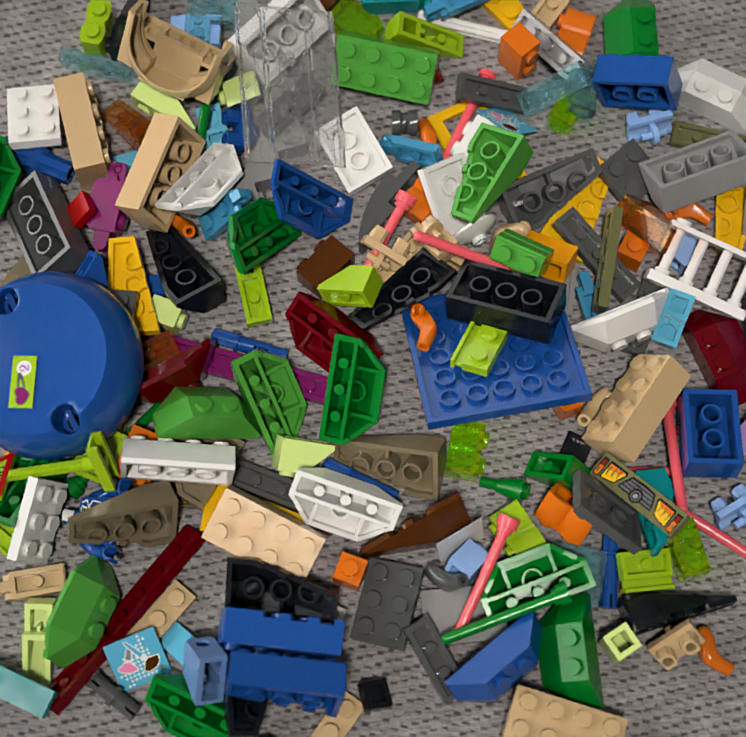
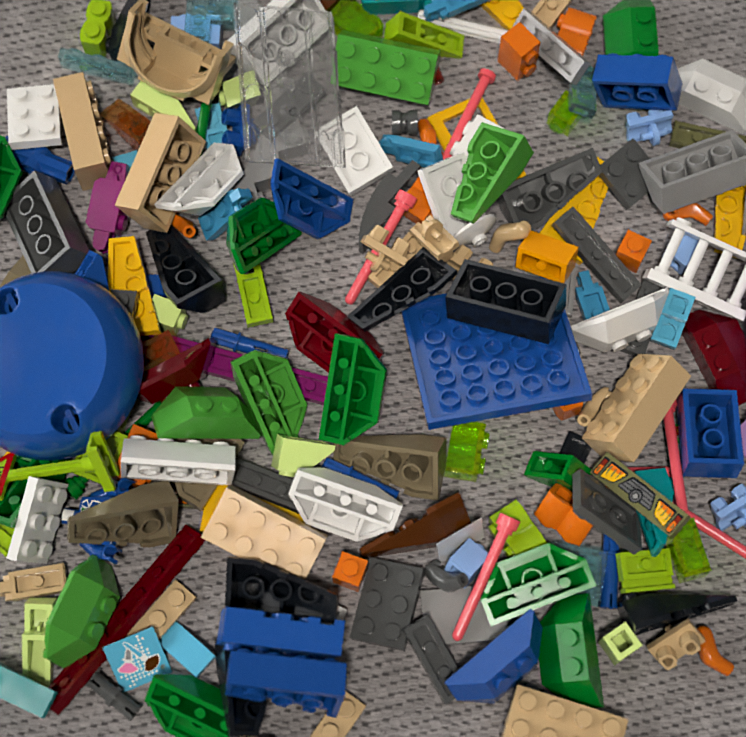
(22, 382): lime sticker -> none
(81, 209): red tile -> none
(205, 660): medium blue torso -> none
(327, 260): reddish brown brick -> none
(352, 287): lime slope -> none
(374, 695): black tile -> none
(425, 324): orange arm -> none
(456, 249): coral piece -> none
(479, 349): lime plate -> none
(488, 92): dark grey plate -> none
(507, 120): medium azure sticker -> none
(510, 487): green cone -> none
(521, 253): bright green brick -> none
(553, 88): clear light blue plate -> none
(558, 596): green piece -> none
(607, 260): olive tile -> none
(647, 222): clear orange slope -> none

